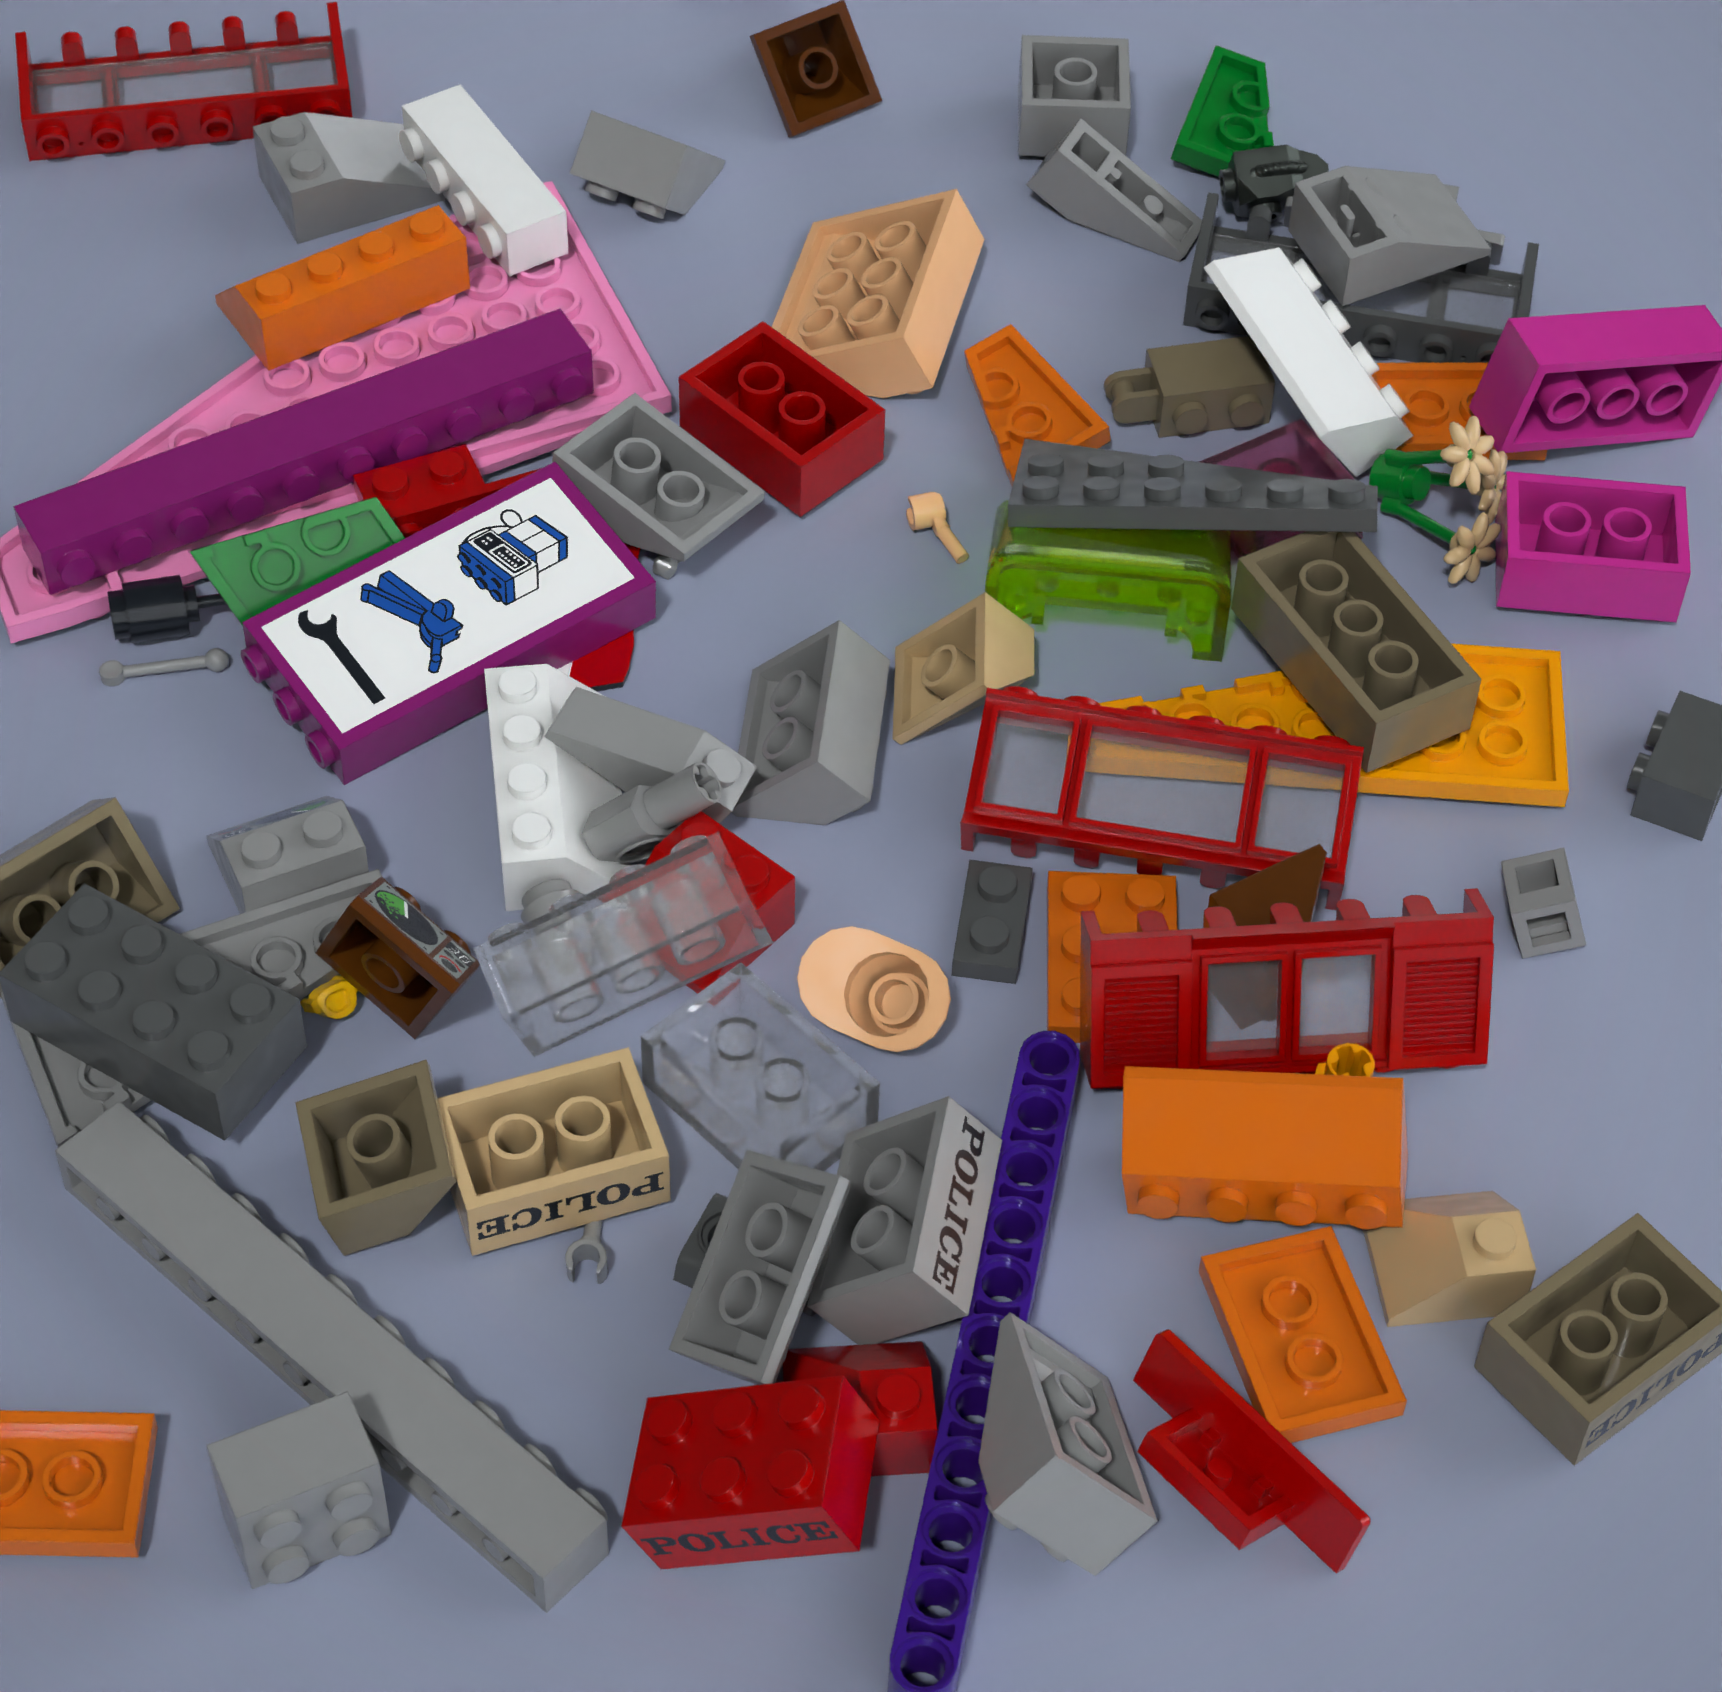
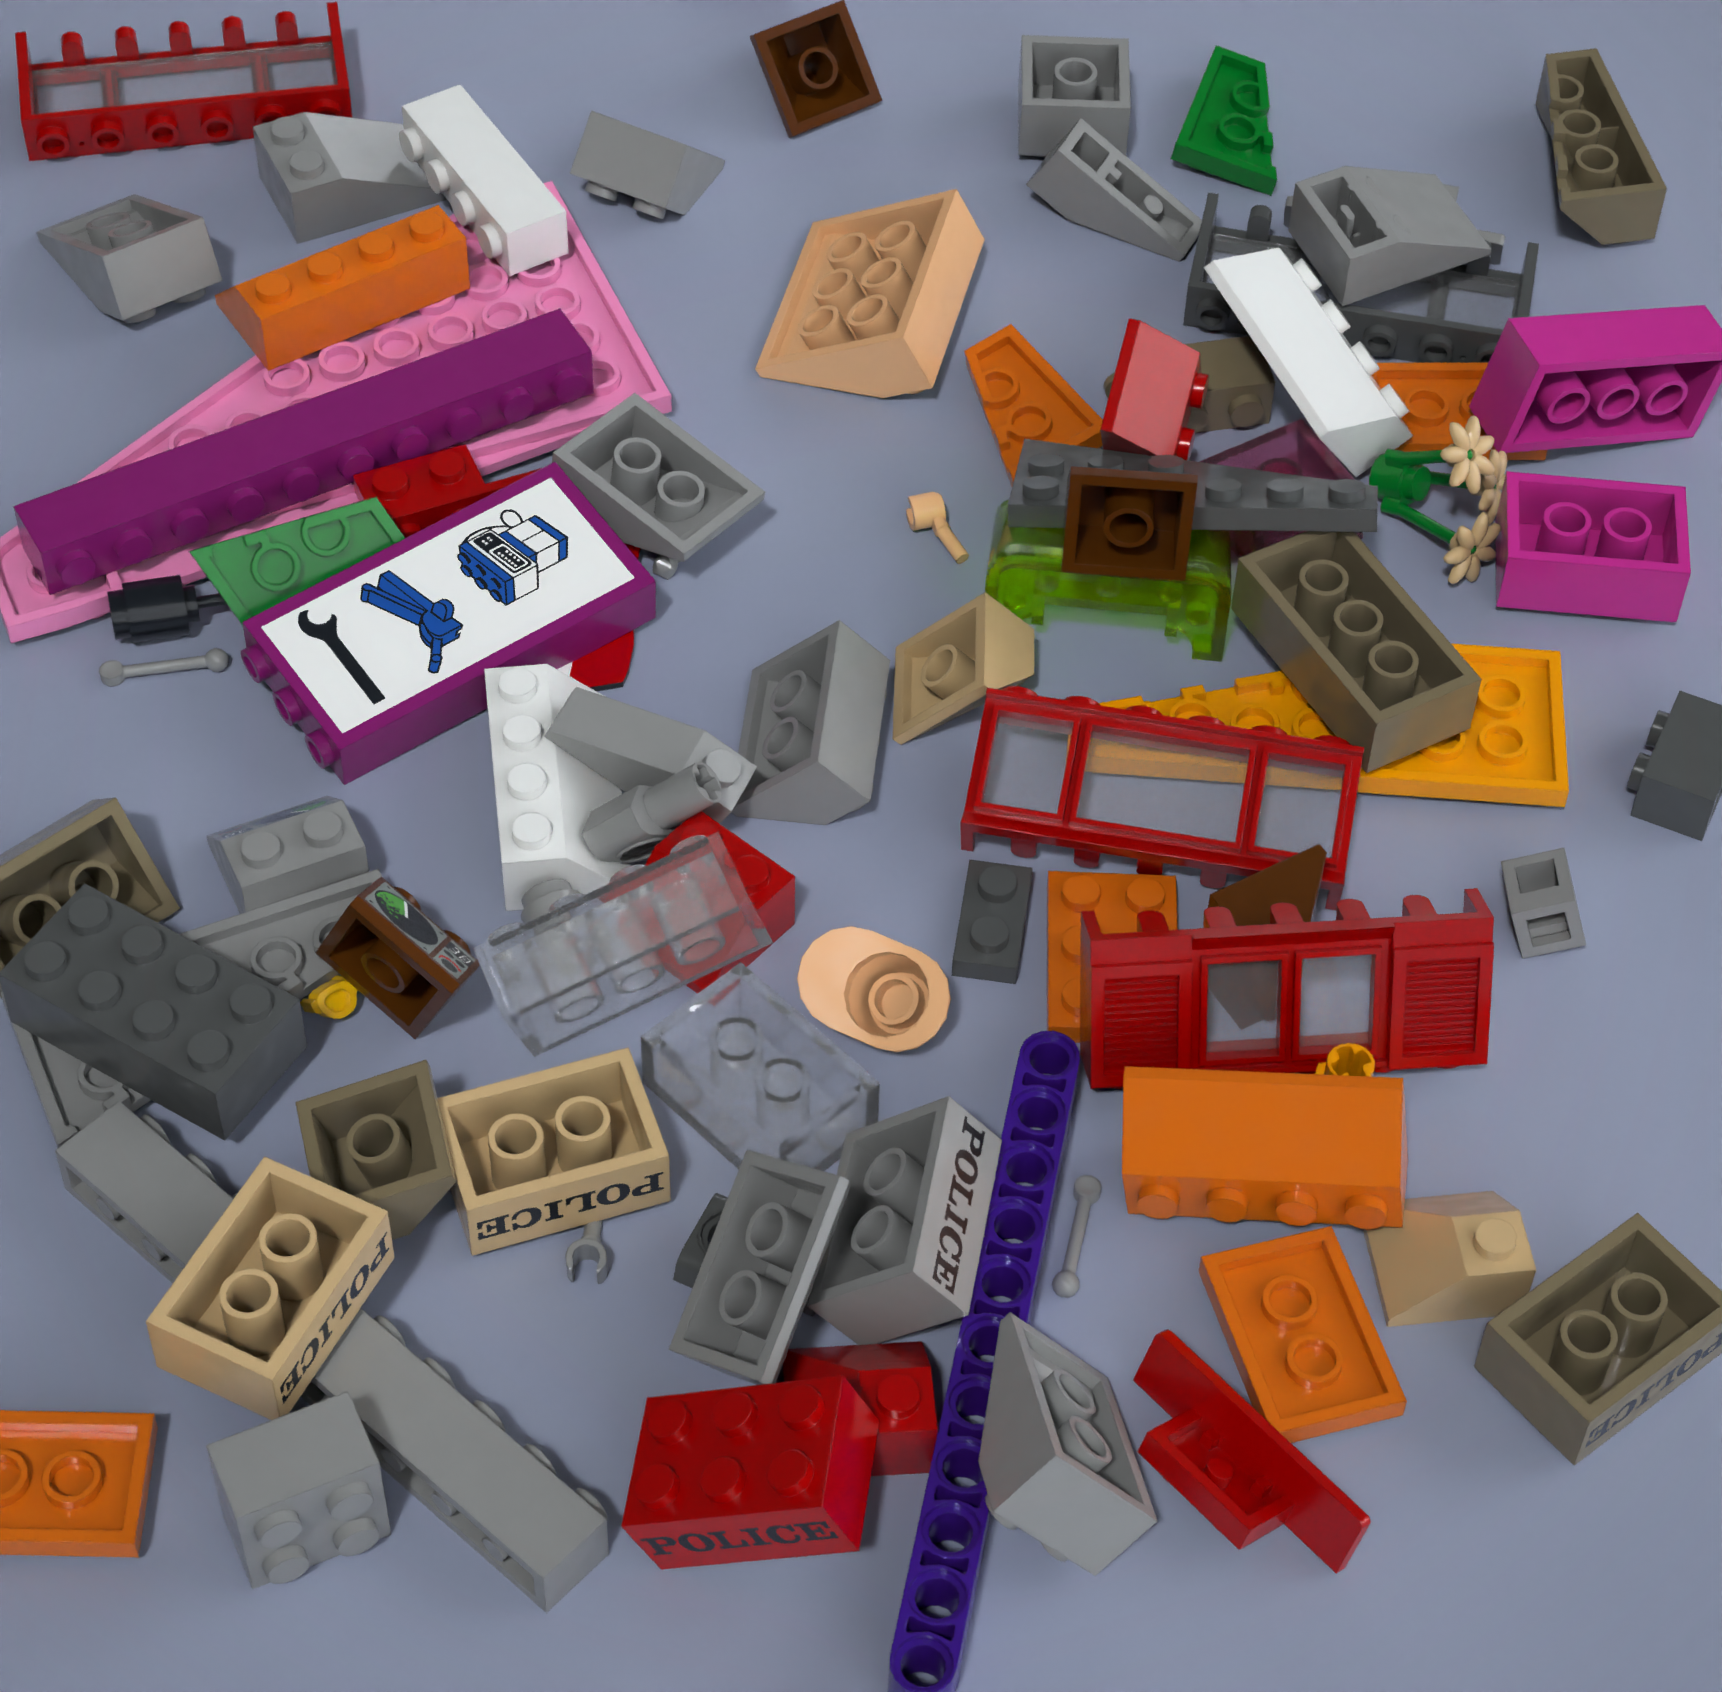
(134, 256): none -> light grey slope
(271, 1289): none -> tan brick
(781, 418): red brick -> none
(1086, 1192): none -> light grey hinge
(1128, 523): none -> reddish brown slope
(1153, 395): none -> slope
(1266, 177): pearl dark grey hand -> none
(1599, 157): none -> dark tan wedge

